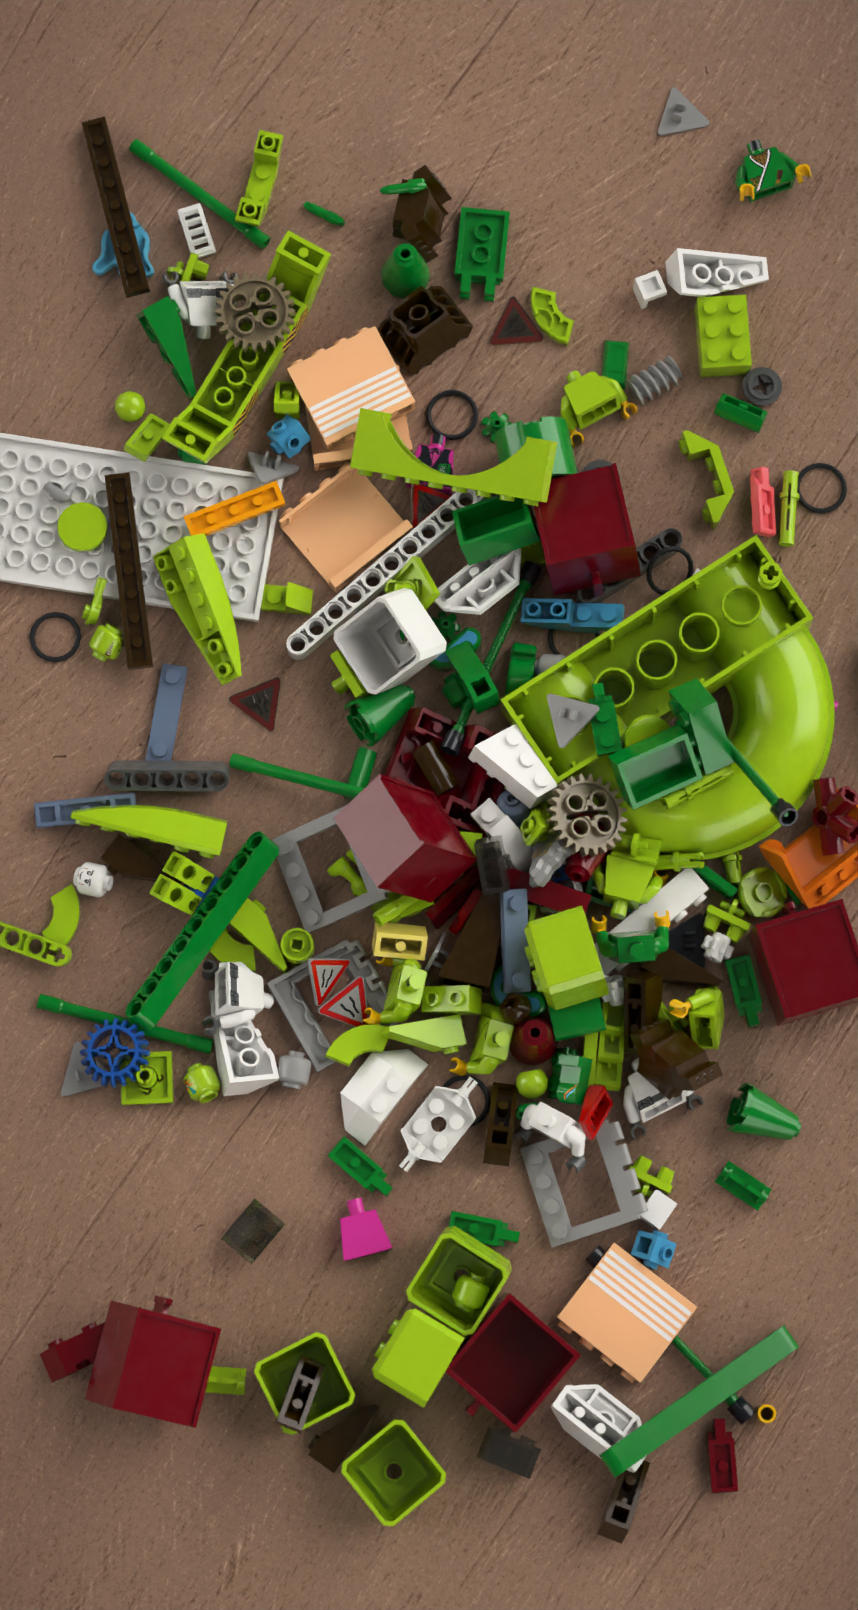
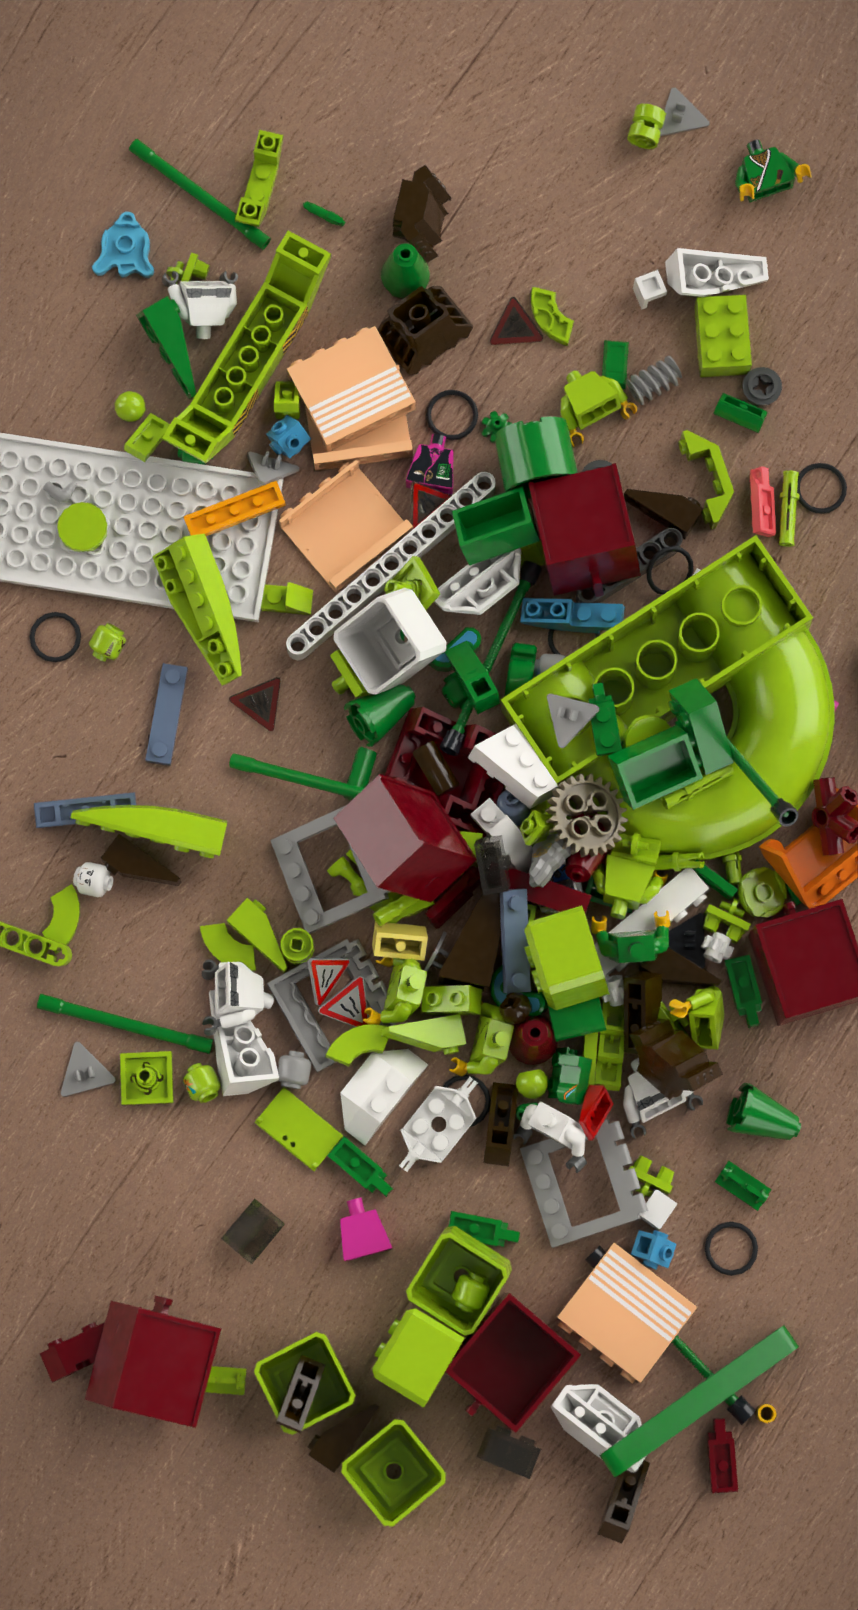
(92, 611): lime plate -> none
(104, 1052): blue gear -> none
(115, 207): dark brown plate -> none
(128, 571): dark brown plate -> none
(156, 782): dark grey beam -> none
(190, 212): white slope -> none
(196, 879): lime hips -> none
(202, 931): green beam -> none
(249, 291): dark tan gear -> none
(303, 1130): none -> lime door
(411, 186): green piece -> none
(447, 631): green plant -> none
(465, 912): red tile -> none
(481, 250): green tile -> none
(521, 476): lime arch -> none
(646, 127): none -> lime wheel
(667, 509): none -> dark brown slope
(754, 1245): none -> black piece
(762, 577): lime bush -> none

